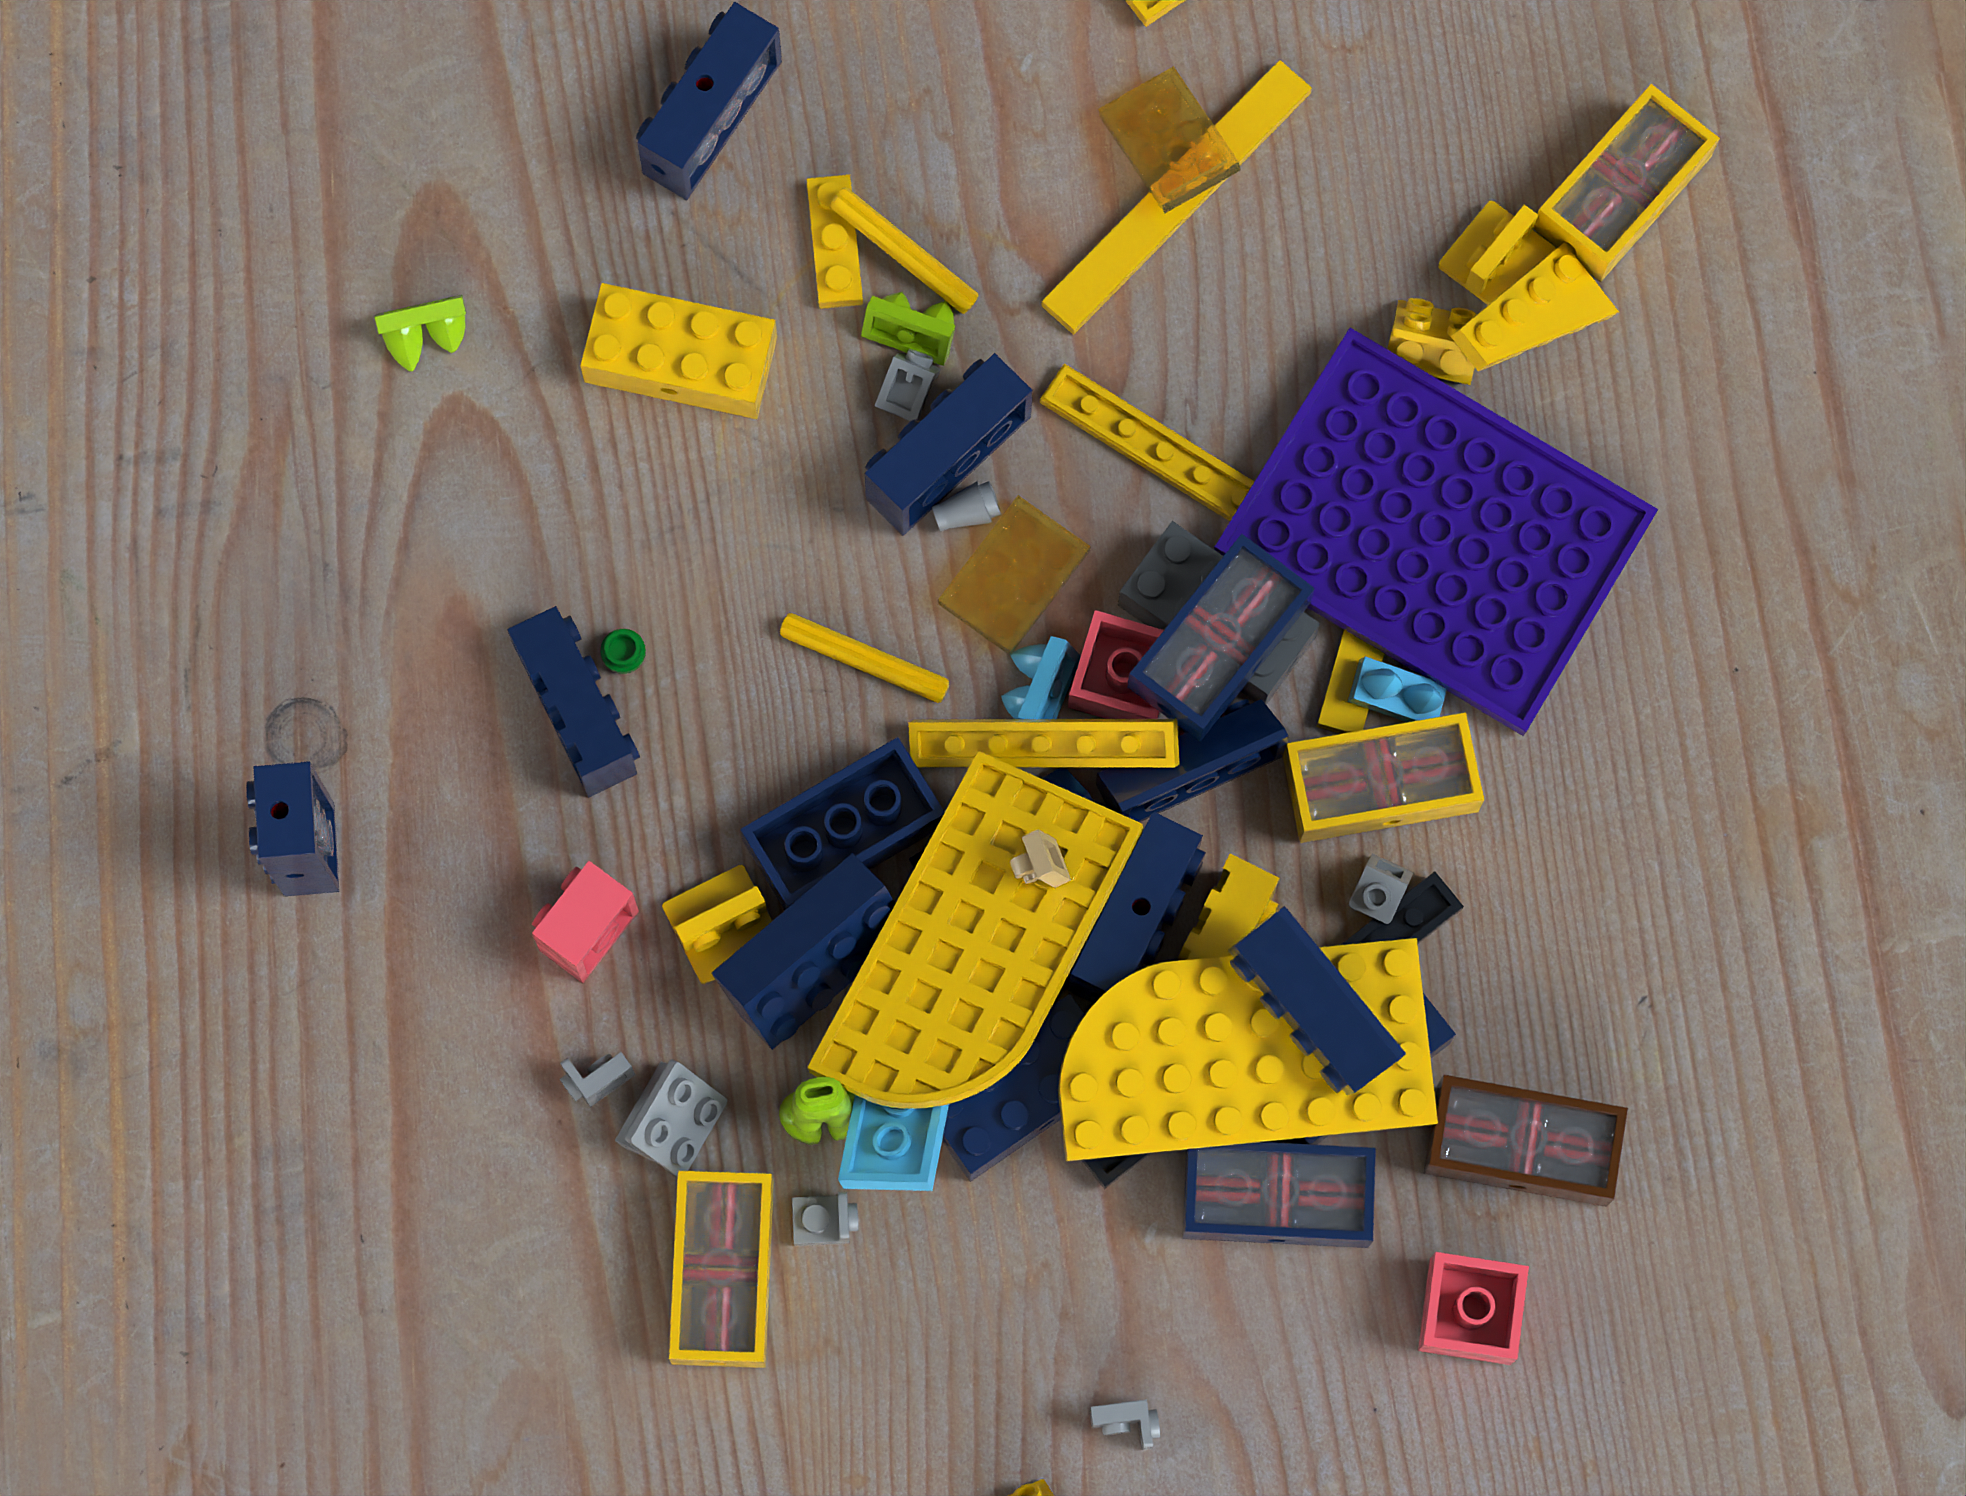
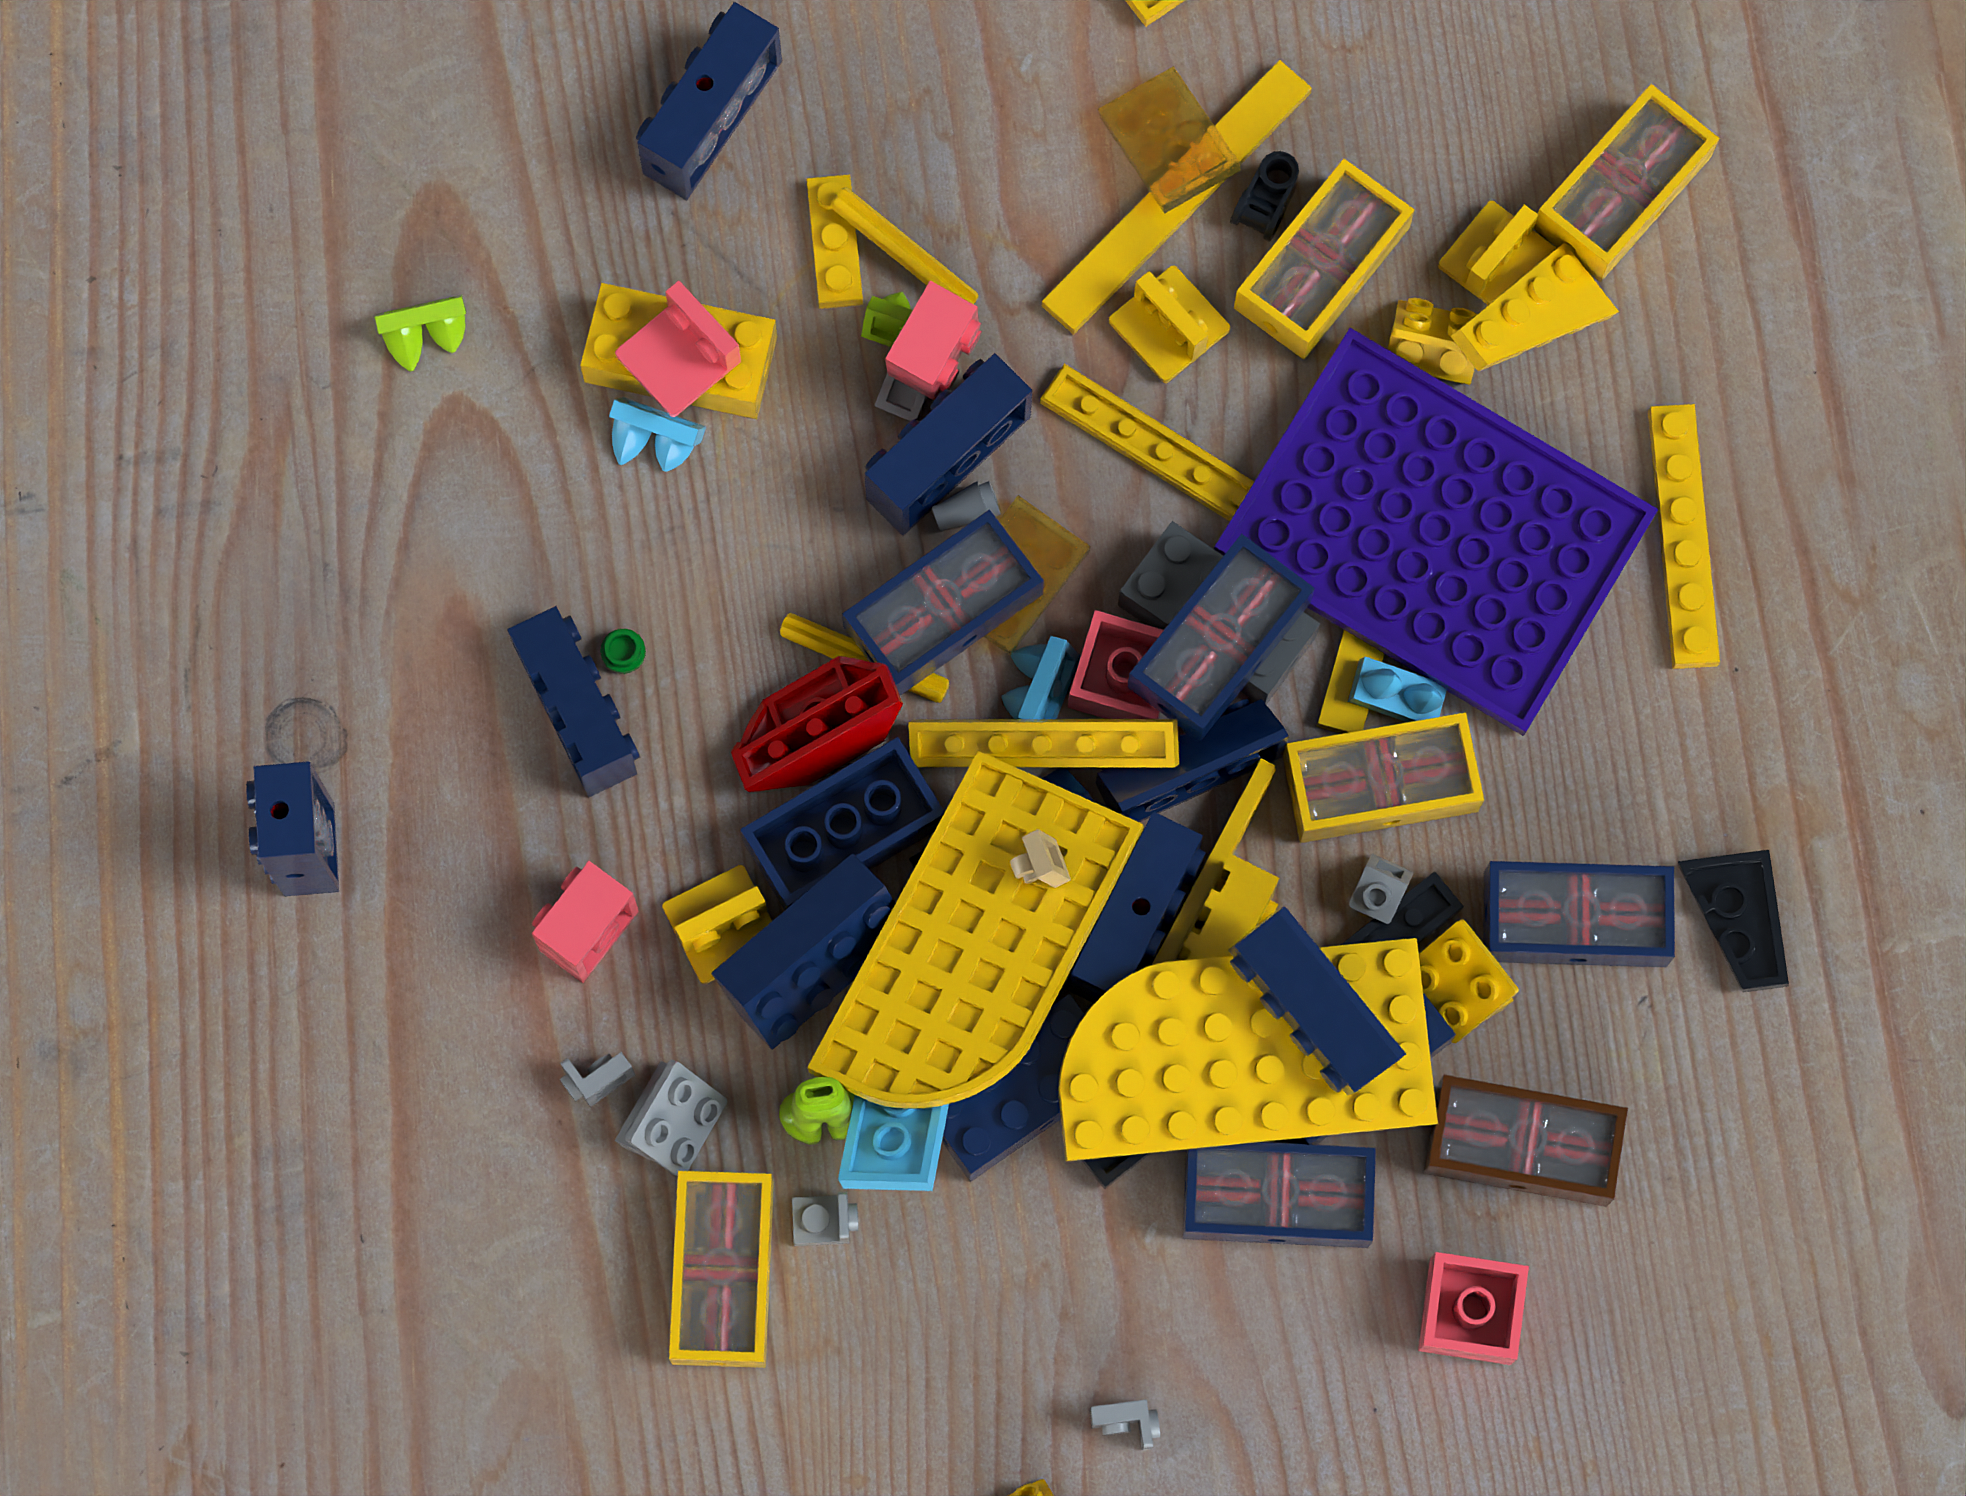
(637, 421): none -> medium azure tile
(679, 352): none -> coral bracket
(817, 724): none -> red wedge
(933, 341): none -> coral brick
(944, 602): none -> clear brick
(1168, 323): none -> yellow bracket
(1213, 868): none -> yellow tile
(1266, 202): none -> black piece
(1323, 258): none -> brick
(1464, 979): none -> yellow bracket
(1579, 913): none -> clear brick
(1683, 536): none -> yellow plate
(1743, 914): none -> black wing

